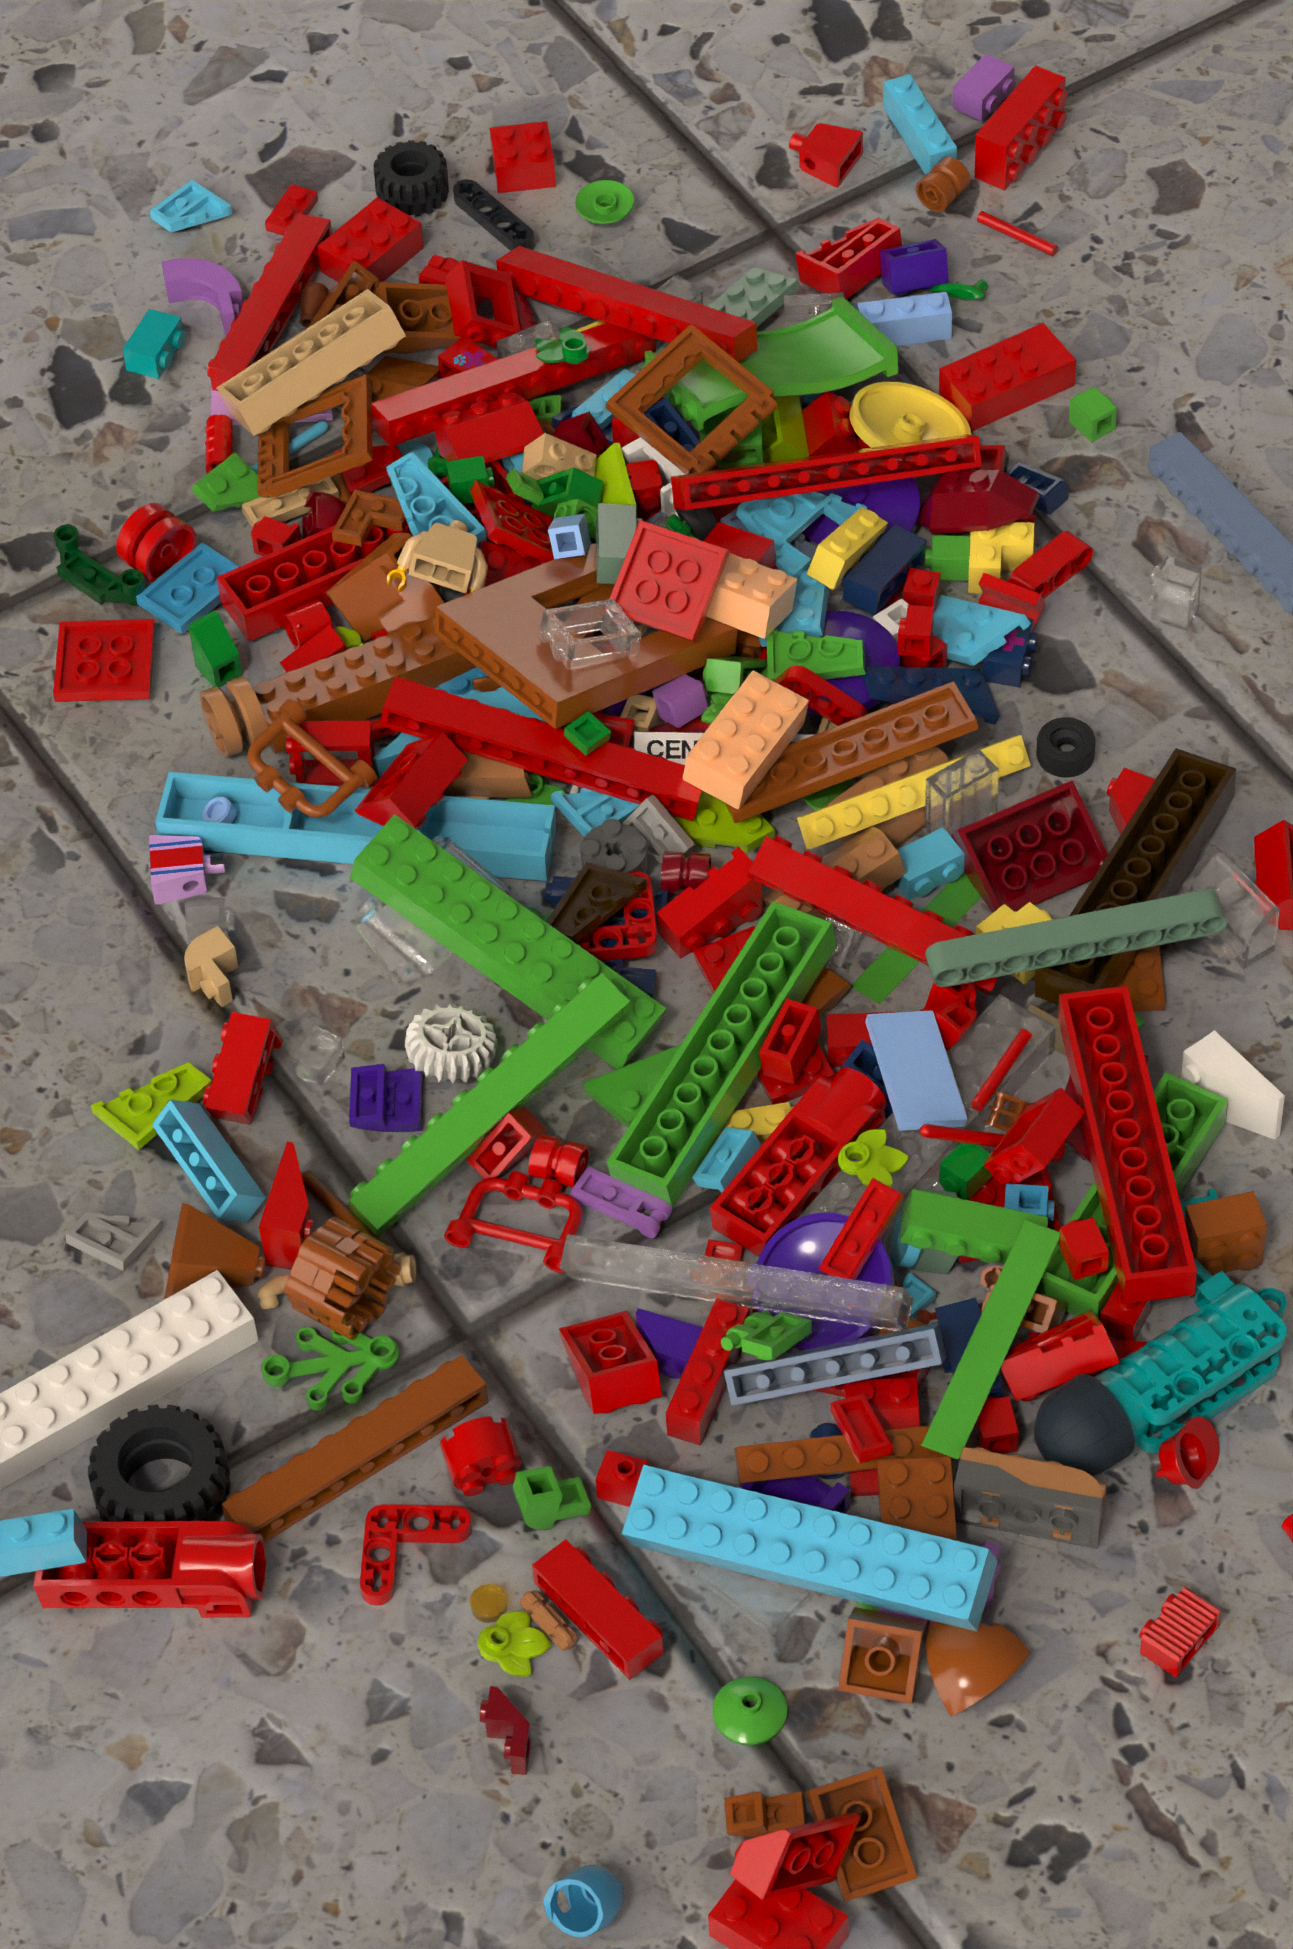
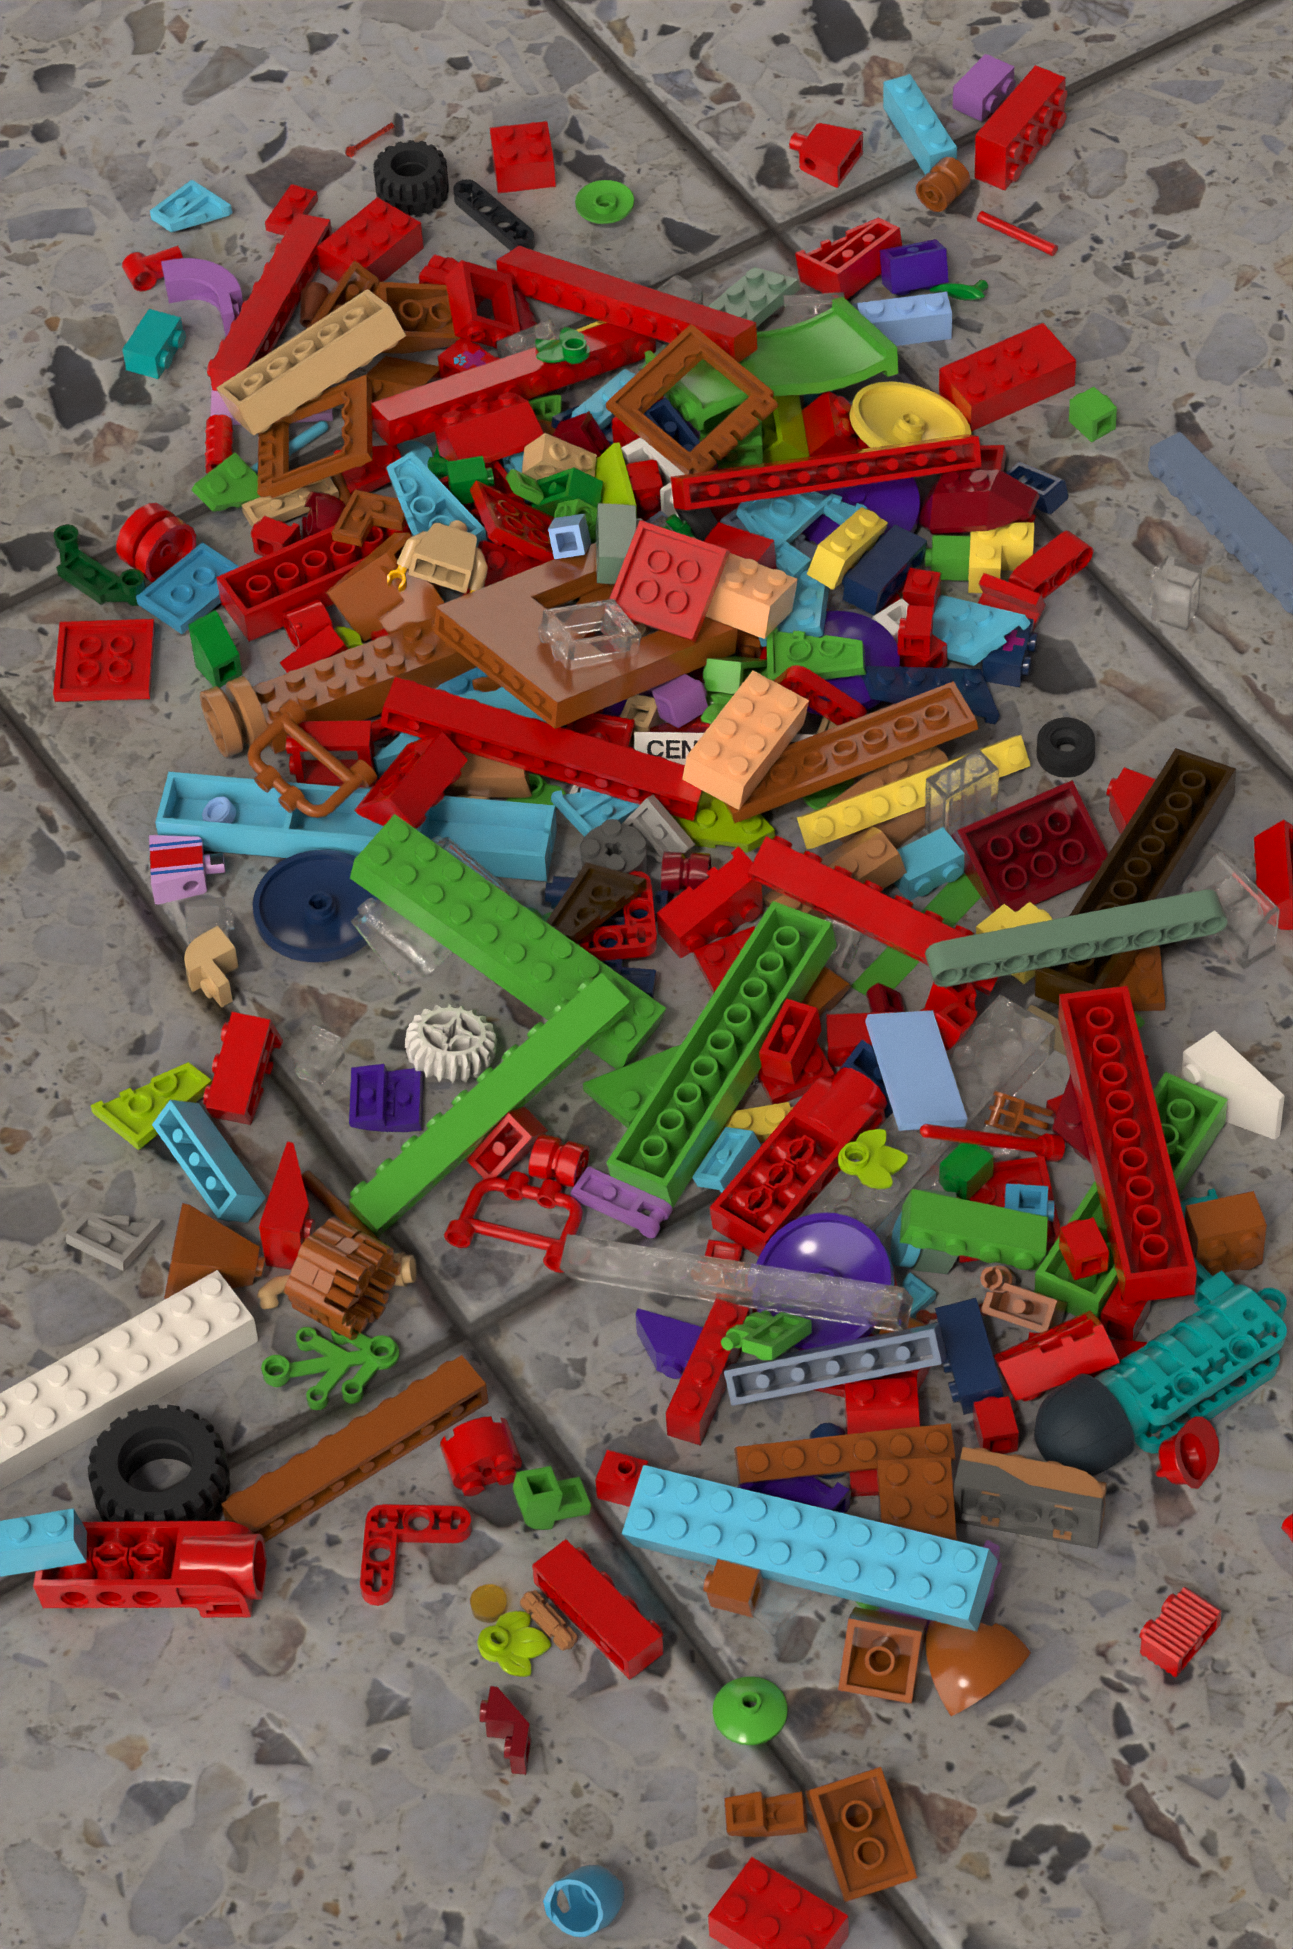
(145, 270): none -> red piece
(308, 907): none -> dark blue dish
(350, 151): none -> clear red hinge
(587, 733): green plate -> none
(611, 1362): red slope -> none
(734, 1587): none -> dark orange brick
(794, 1856): red slope -> none
(861, 1428): red tile -> none
(862, 1231): red tile -> none
(884, 999): none -> dark red brick
(991, 1340): bright green sticker -> none
(1001, 1070): red bar -> none
(1034, 1138): red window -> none

